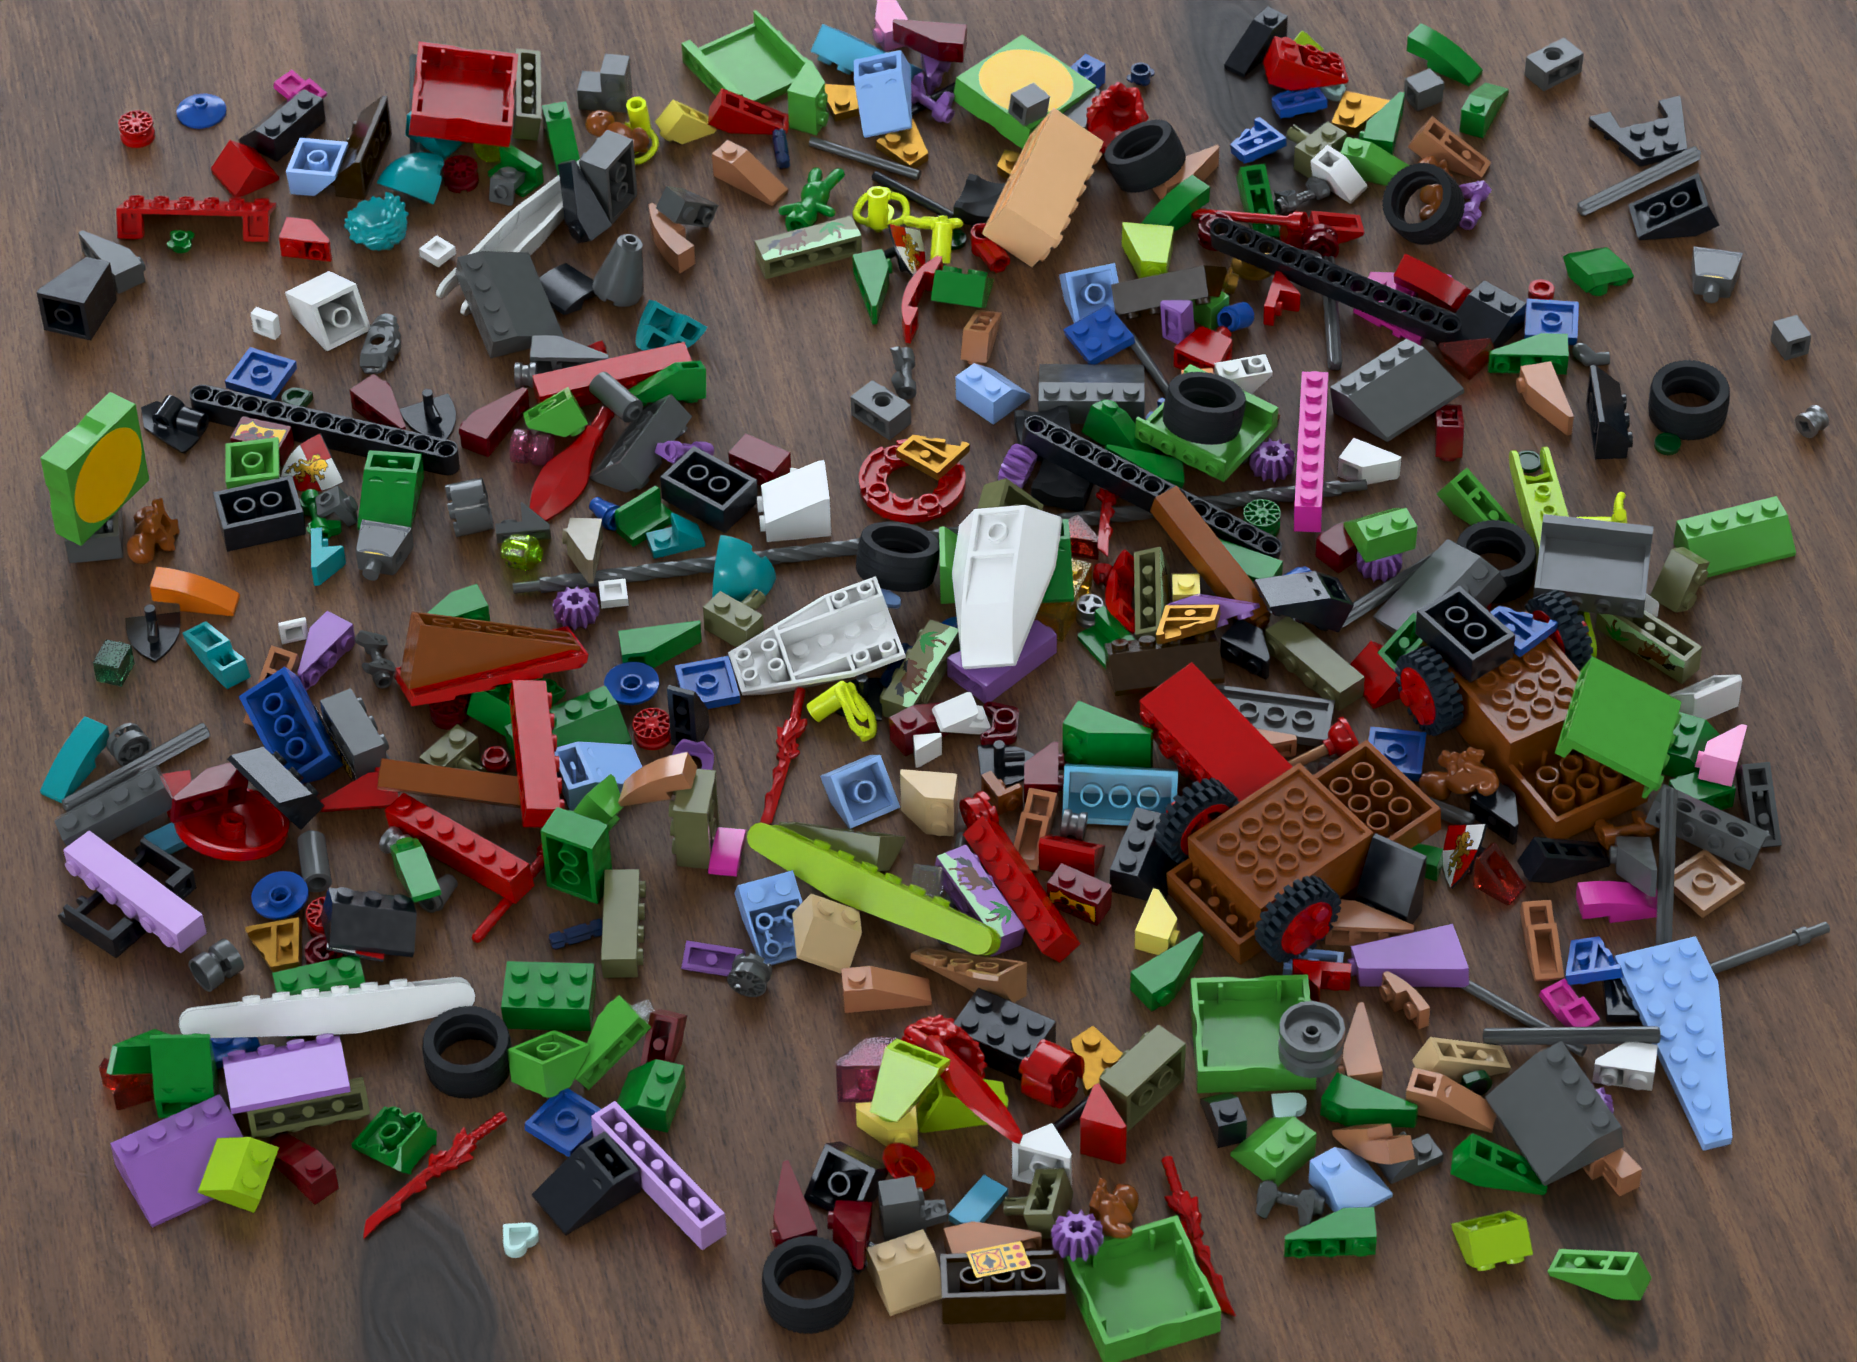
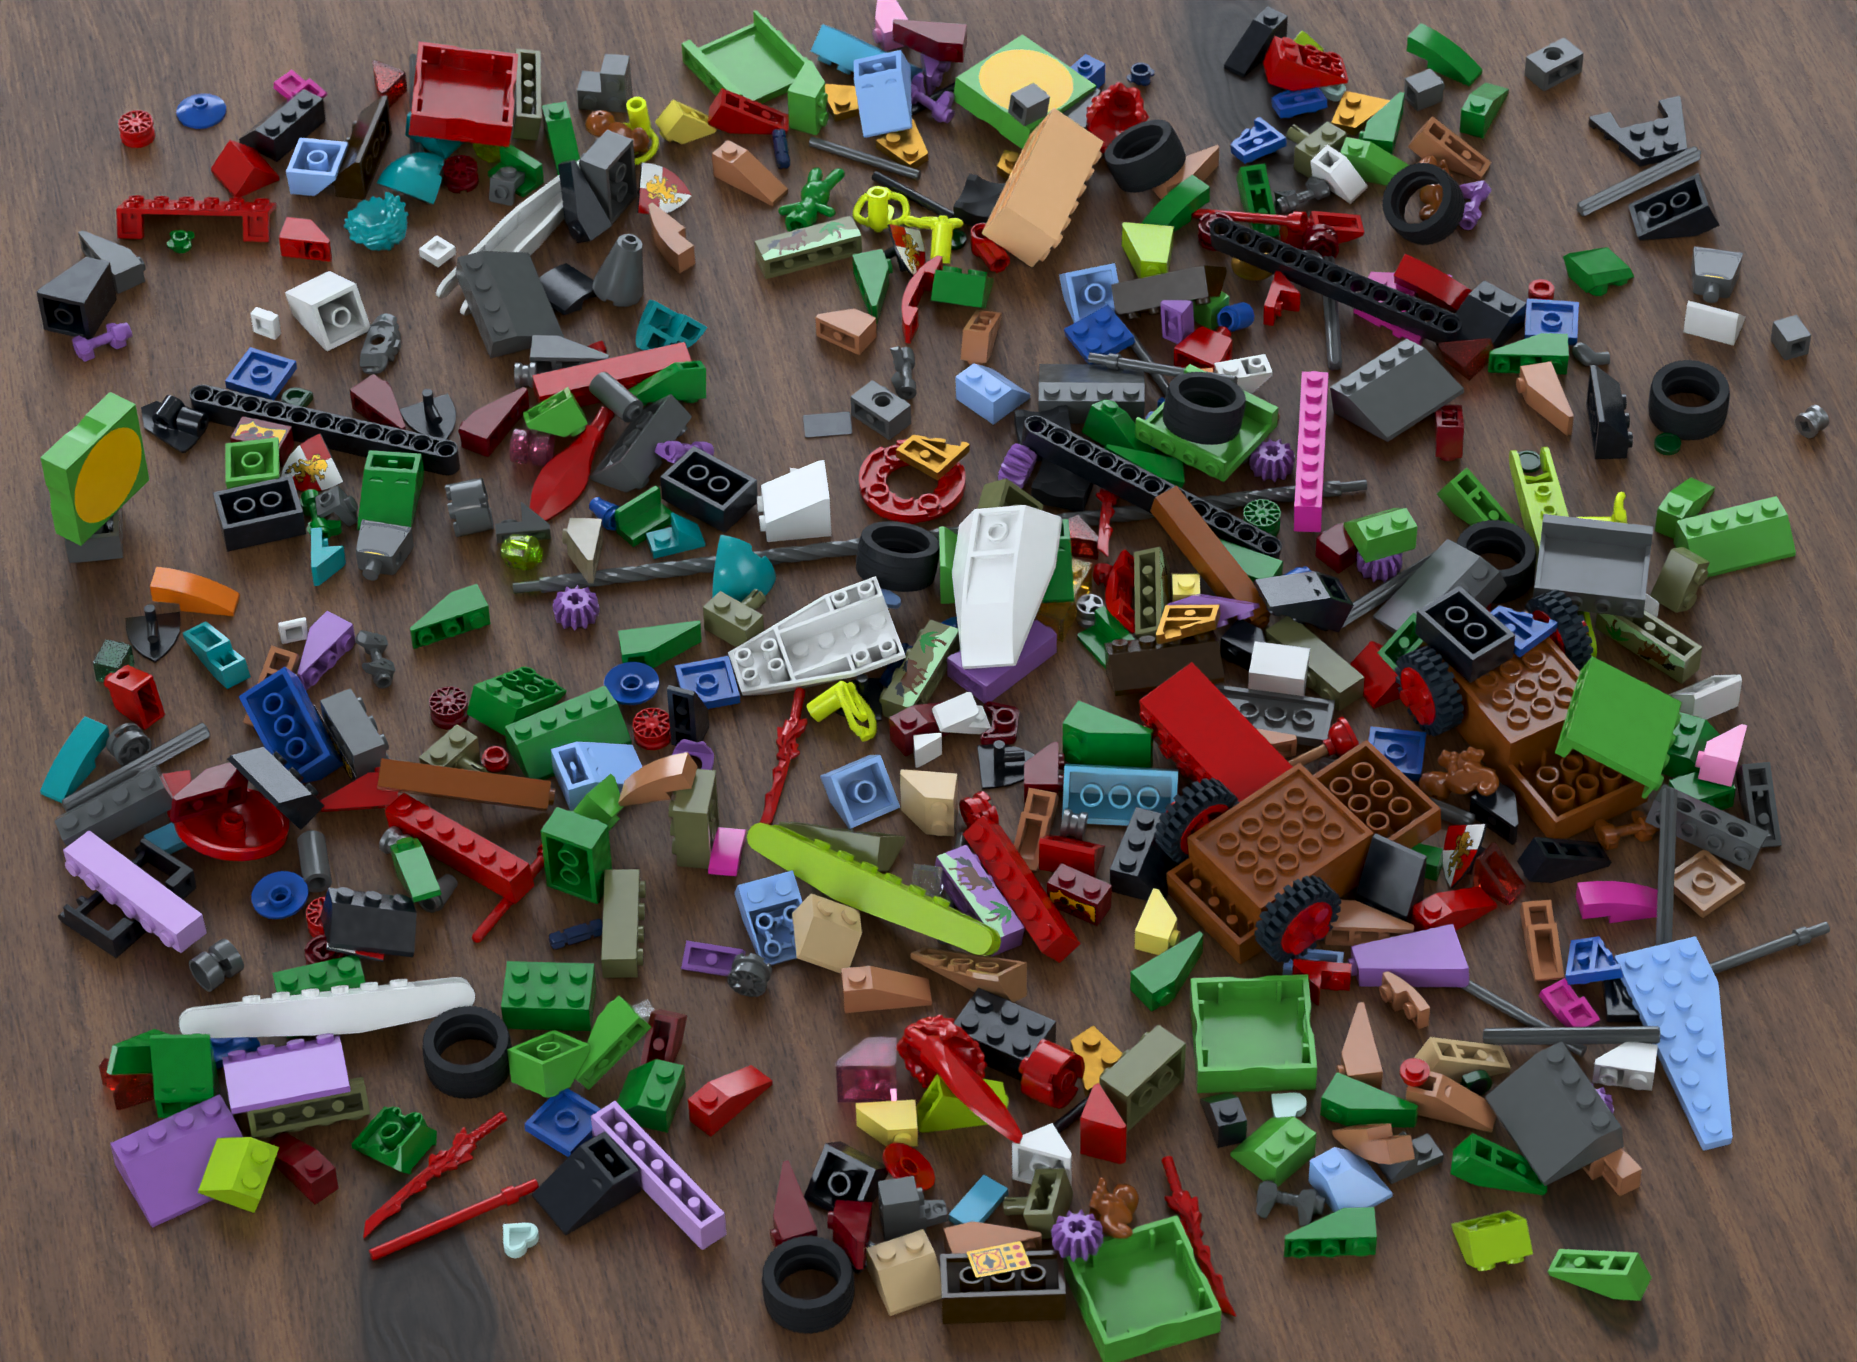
(116, 336): none -> medium lavender piece
(135, 695): none -> red torso
(151, 529): dark orange animal -> none
(278, 943): pearl gold wing -> none
(389, 81): none -> clear red slope
(471, 656): dark orange piece -> none
(508, 1196): none -> red bar
(535, 751): brick -> none
(613, 593): white plate -> none
(661, 188): none -> shield
(686, 207): dark grey slope -> none
(725, 1098): none -> red slope
(759, 459): brick -> none
(827, 424): none -> sticker
(847, 329): none -> nougat slope
(904, 1079): lime slope -> none
(1003, 798): dark orange bracket -> none
(1115, 362): none -> dark grey bar
(1230, 282): pearl gold plate -> none
(1279, 668): none -> white slope
(1311, 1039): dark grey wheel -> none
(1368, 462): white slope -> none
(1414, 1072): none -> plate
(1451, 907): none -> red slope
(1635, 862): dark grey slope -> none
(1682, 503): none -> bright green slope
(1712, 323): none -> white slope

